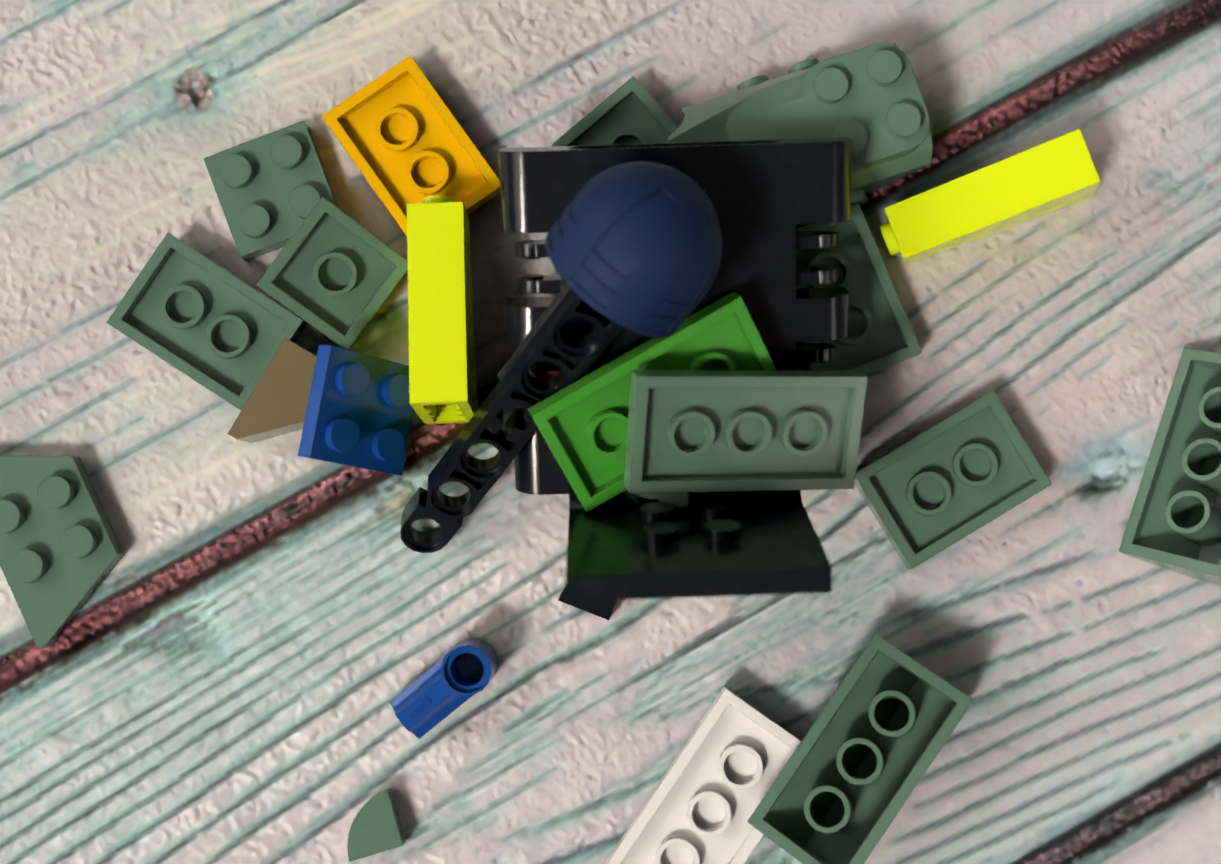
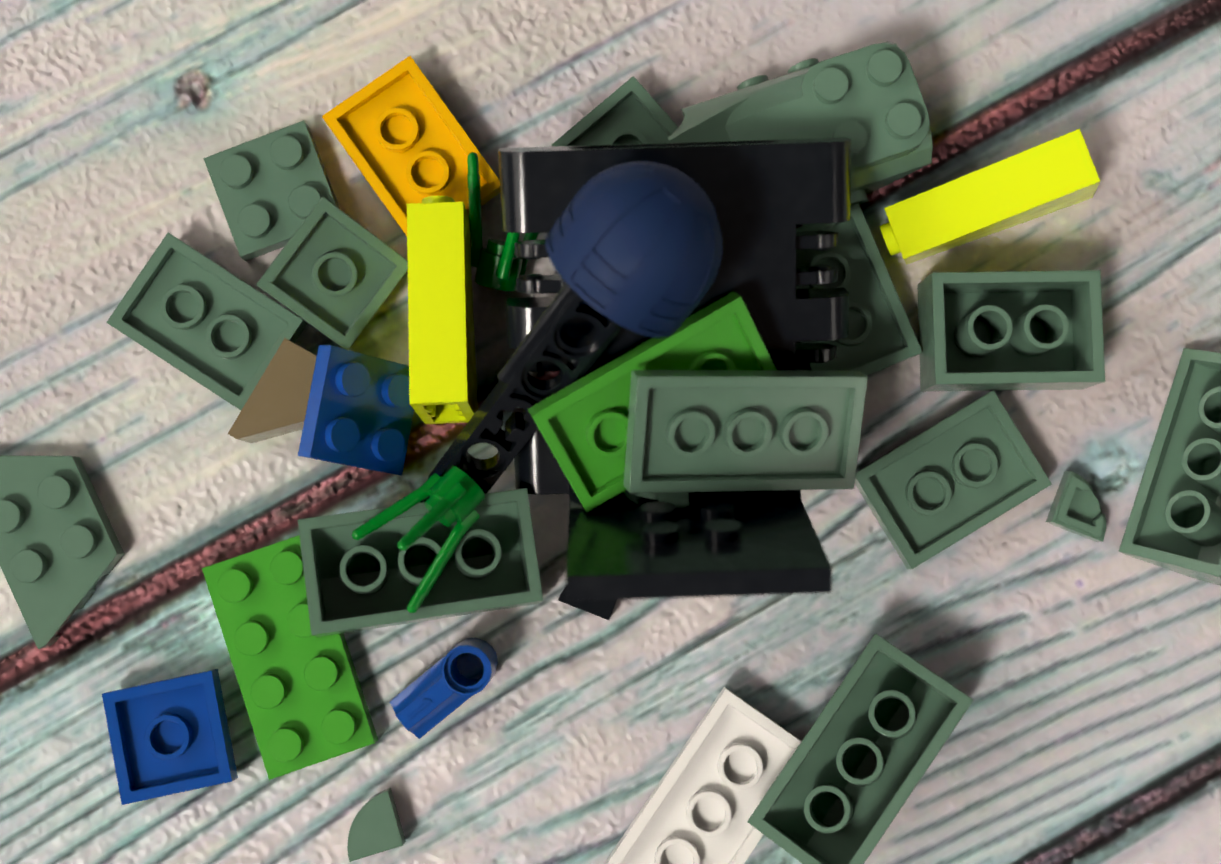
(169, 736): none -> blue plate
(293, 684): none -> bright green plate
(371, 580): none -> sand green slope
(449, 501): none -> green plant
(497, 263): none -> green plant
(1011, 330): none -> sand green brick
(1077, 508): none -> sand green tile

